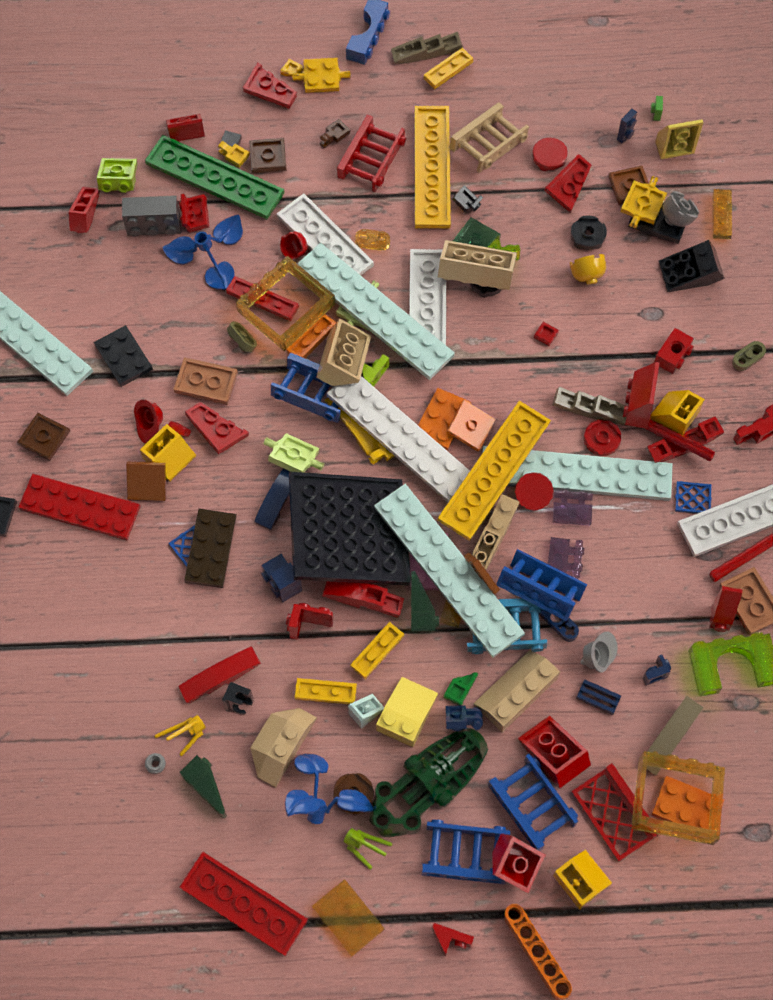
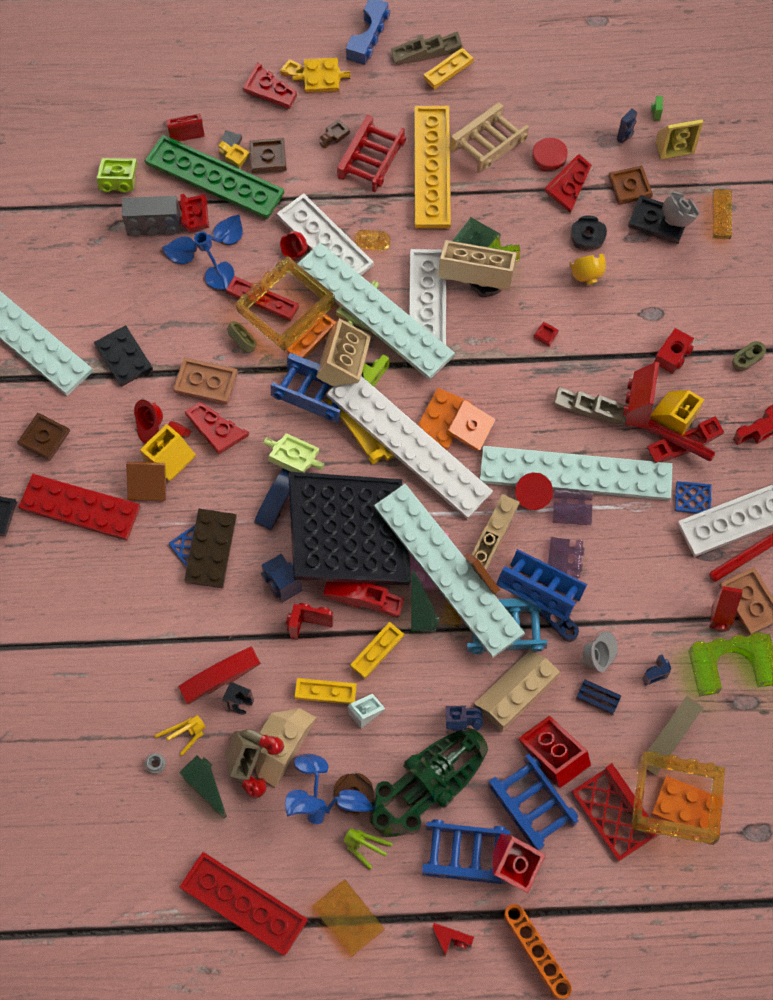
(83, 210): red slope -> none
(243, 755): none -> dark tan torso
(406, 711): light yellow slope -> none
(460, 688): green tile -> none
(467, 200): bracket -> none
(494, 470): yellow plate -> none
(582, 879): yellow slope -> none
(602, 437): red tile -> none
(643, 202): yellow plate -> none
(692, 268): black slope -> none

